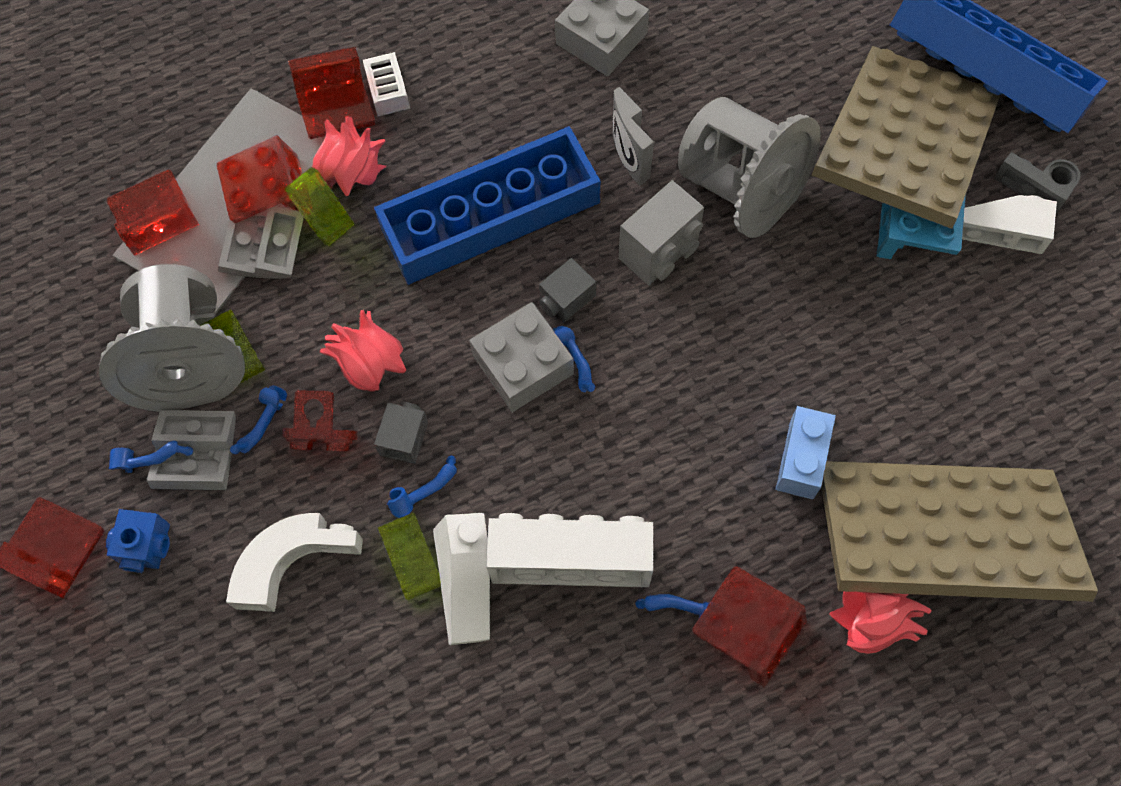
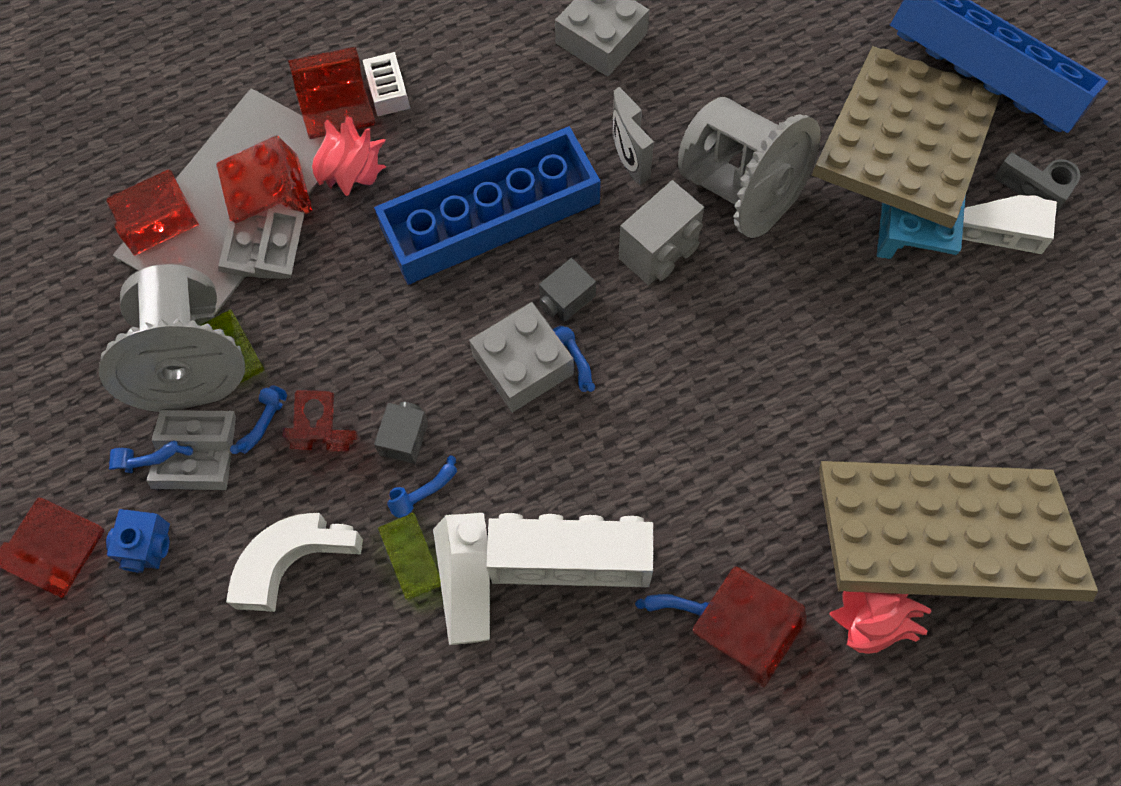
(319, 206): clear neon green tile -> none
(364, 353): coral hair -> none
(805, 452): light blue brick -> none

